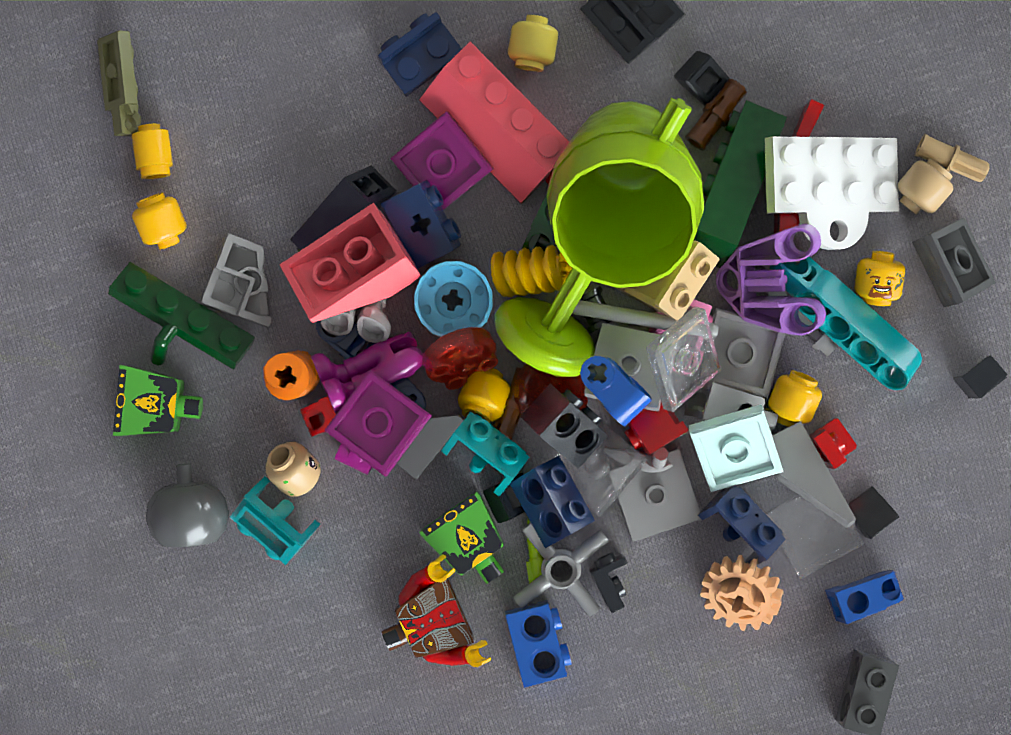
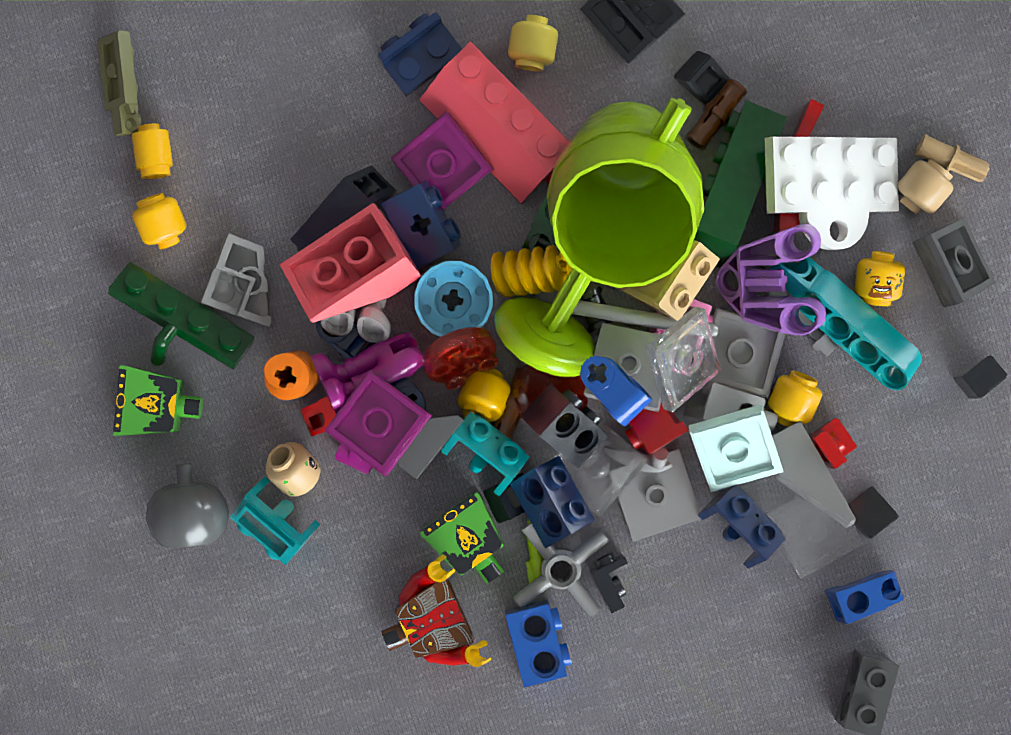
(741, 592): light nougat gear -> none

